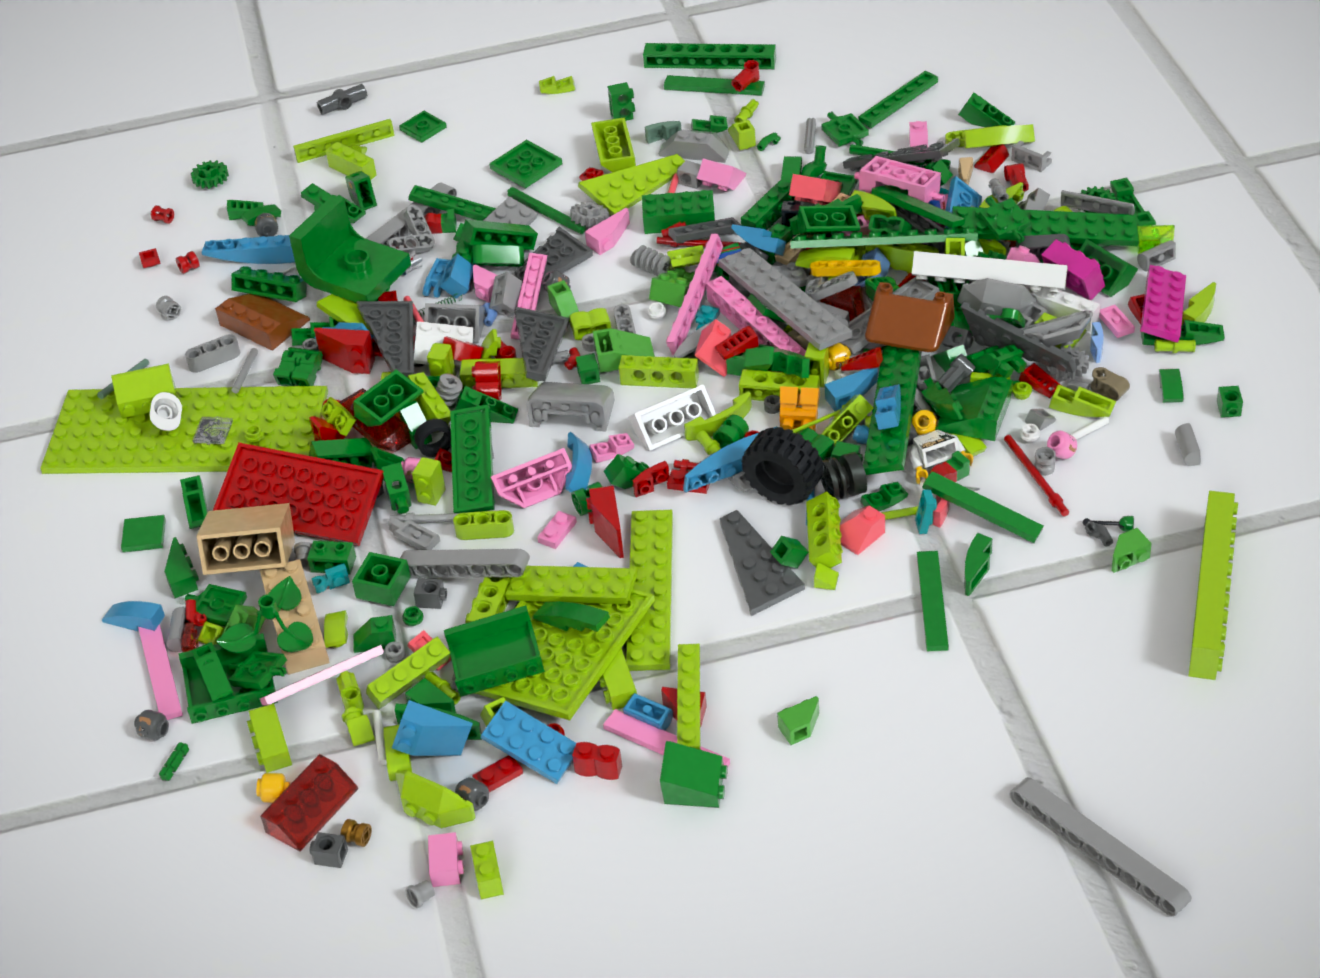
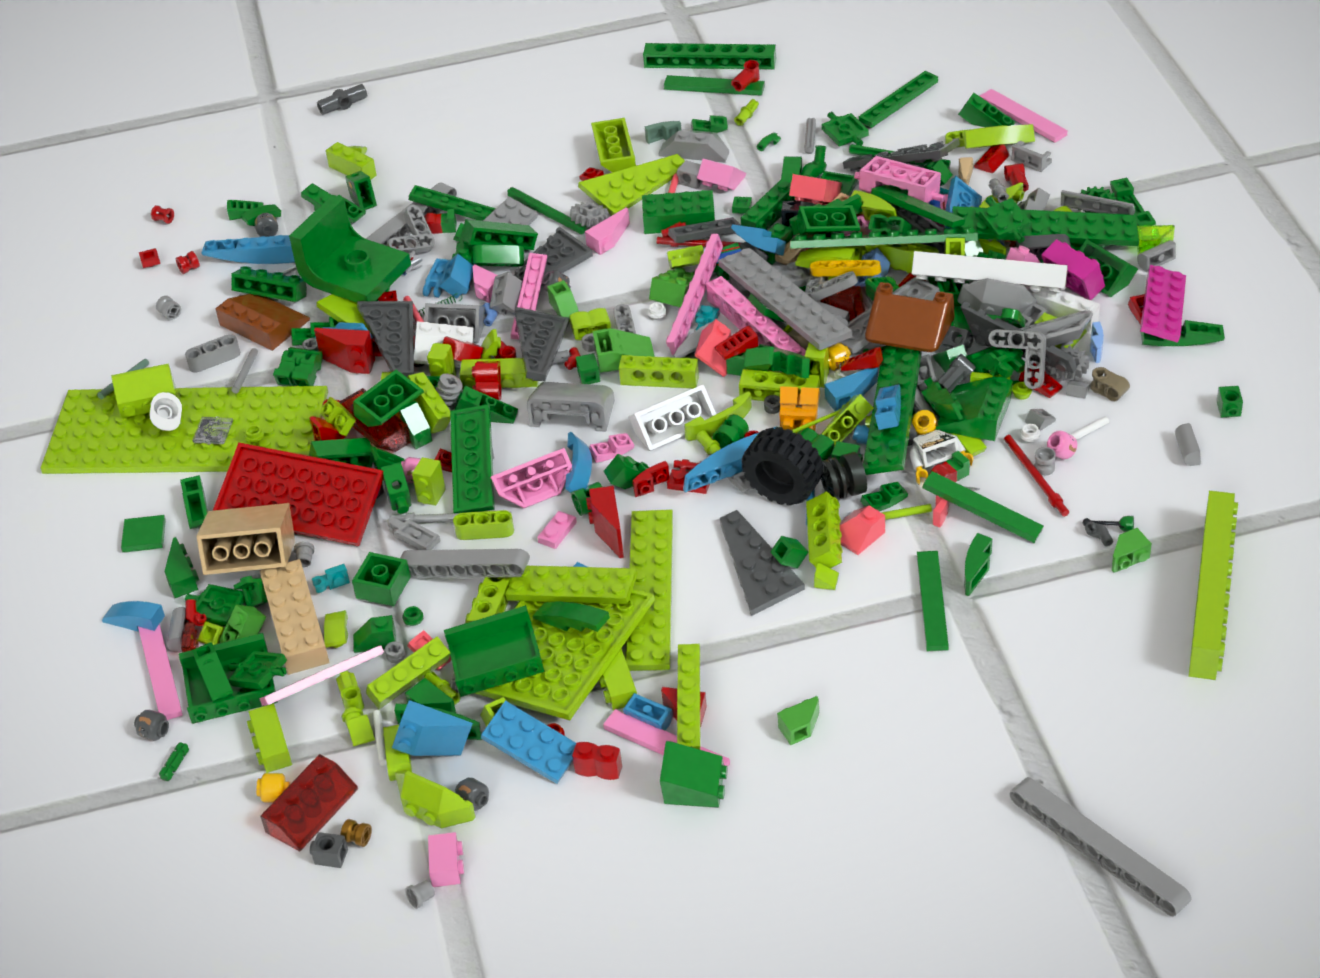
(209, 174): green gear -> none
(253, 591): none -> green bracket
(295, 638): green plant -> none
(331, 554): green brick -> none
(353, 137): lime plate -> none
(422, 126): green tile -> none
(427, 428): black tyre -> none
(429, 593): dark grey brick -> none
(486, 870): lime brick -> none
(499, 773): red plate -> none
(526, 163): green plate -> none
(551, 86): lime slope -> none
(621, 98): green brick -> none
(650, 260): light grey piece -> none
(741, 204): none -> green plate
(743, 134): lime slope -> none
(918, 133): bright pink slope -> none
(925, 510): teal plate -> none
(1025, 116): none -> bright pink tile
(1031, 349): none -> light grey beam
(1081, 403): lime slope -> none
(1116, 321): bright pink plate -> none
(1171, 385): green slope -> none
(1181, 346): lime pin -> none
(1200, 305): lime slope -> none

